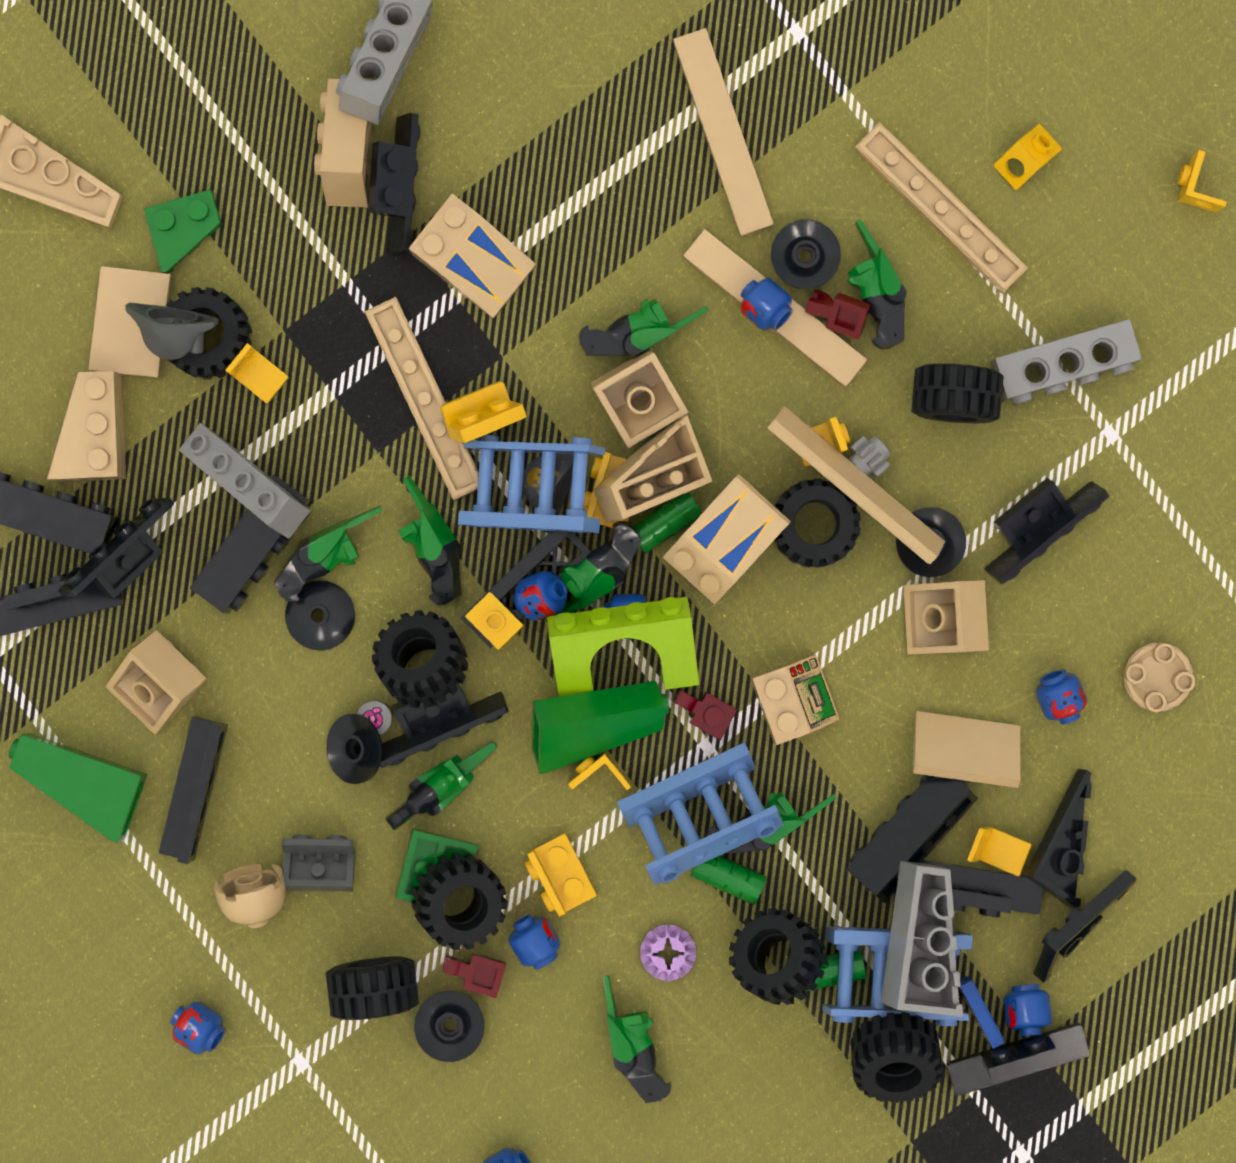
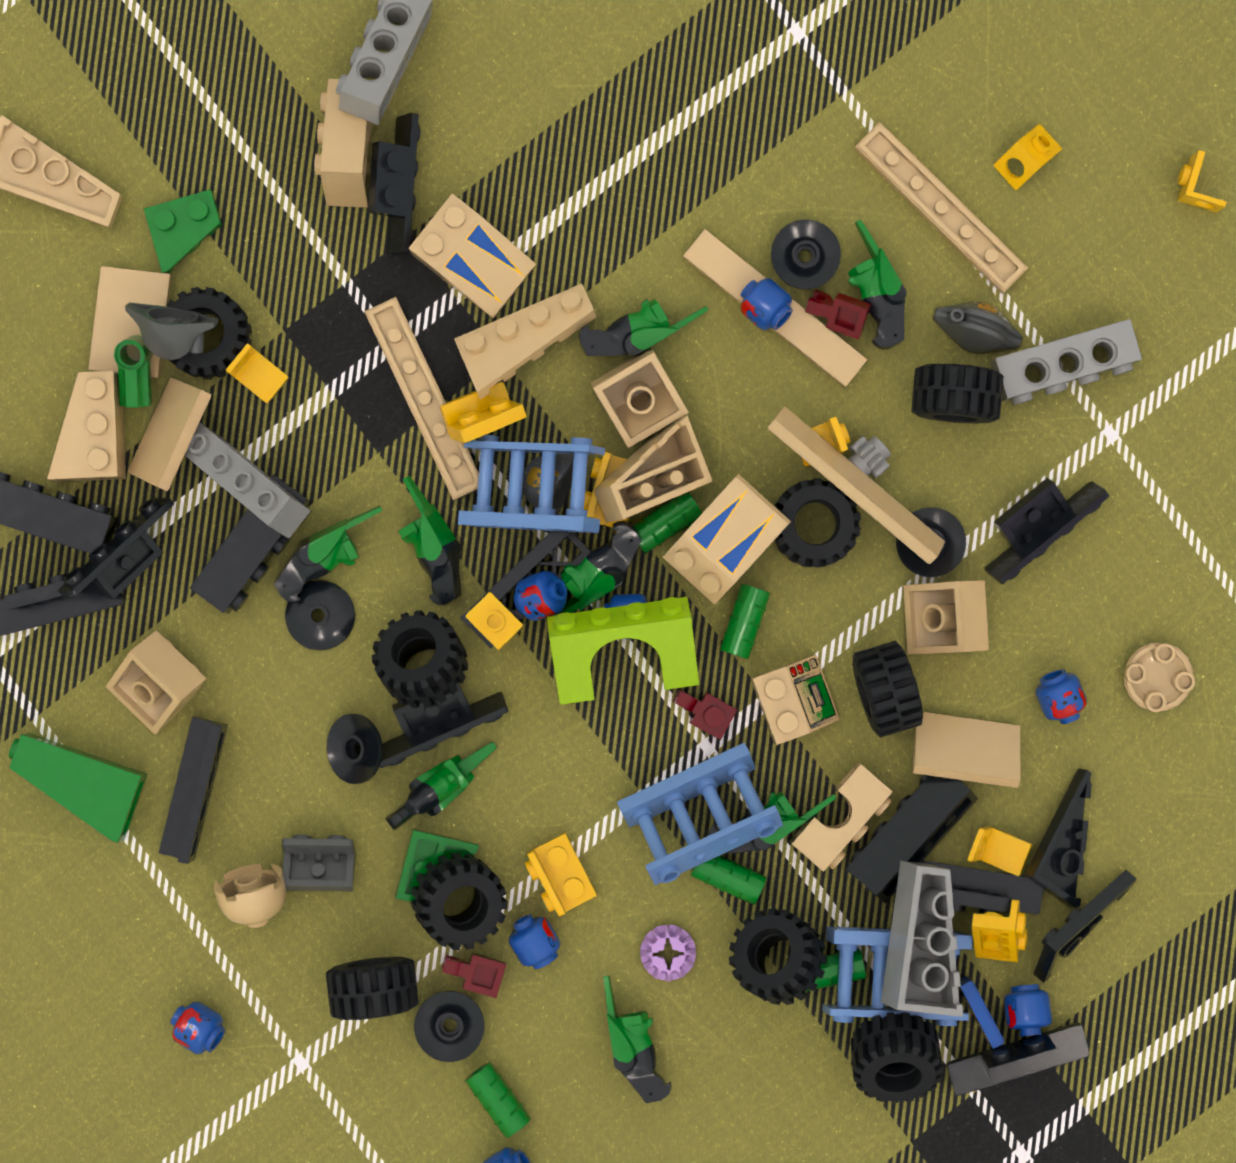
(134, 375): none -> green piece
(169, 433): none -> tan tile
(378, 713): light grey tile -> none
(497, 1099): none -> green axle
(506, 344): none -> tan wing
(590, 765): yellow bracket -> none
(594, 722): green slope -> none
(723, 132): tan tile -> none
(745, 621): none -> green axle
(864, 797): none -> tan arch
(887, 689): none -> black tyre
(978, 327): none -> dark grey hat
(1000, 936): none -> yellow bracket

